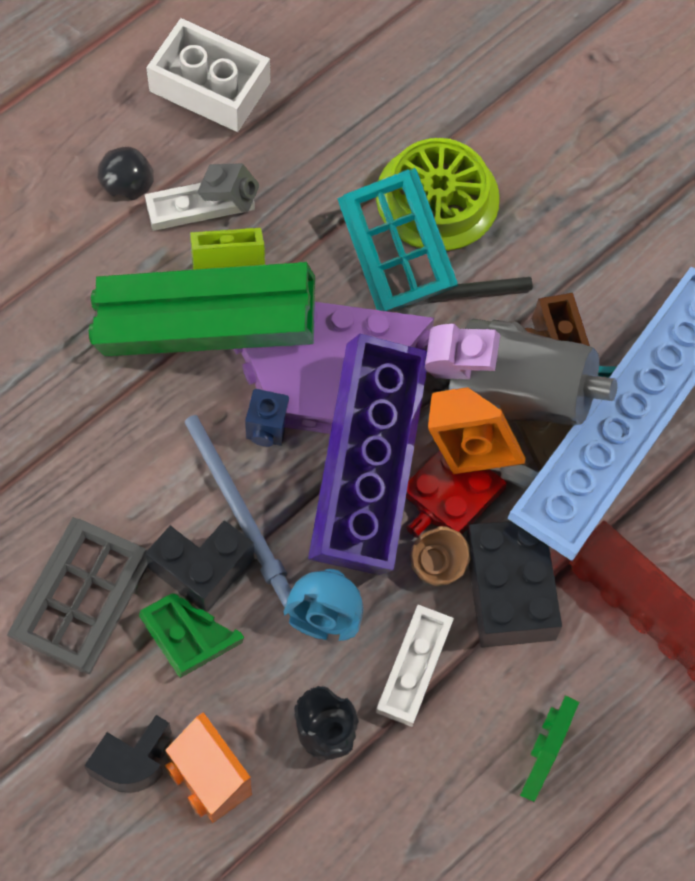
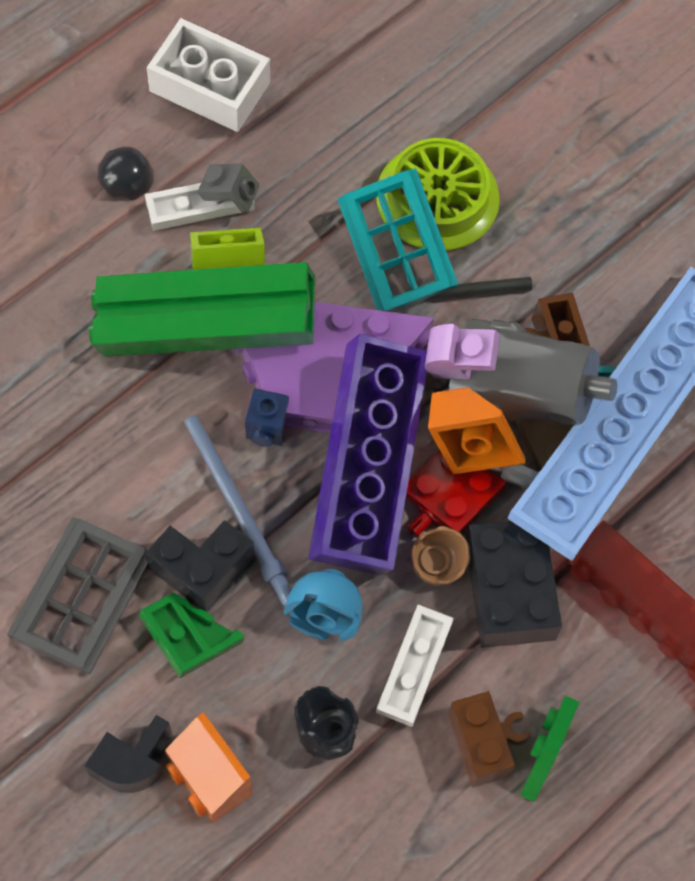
(484, 738): none -> reddish brown brick

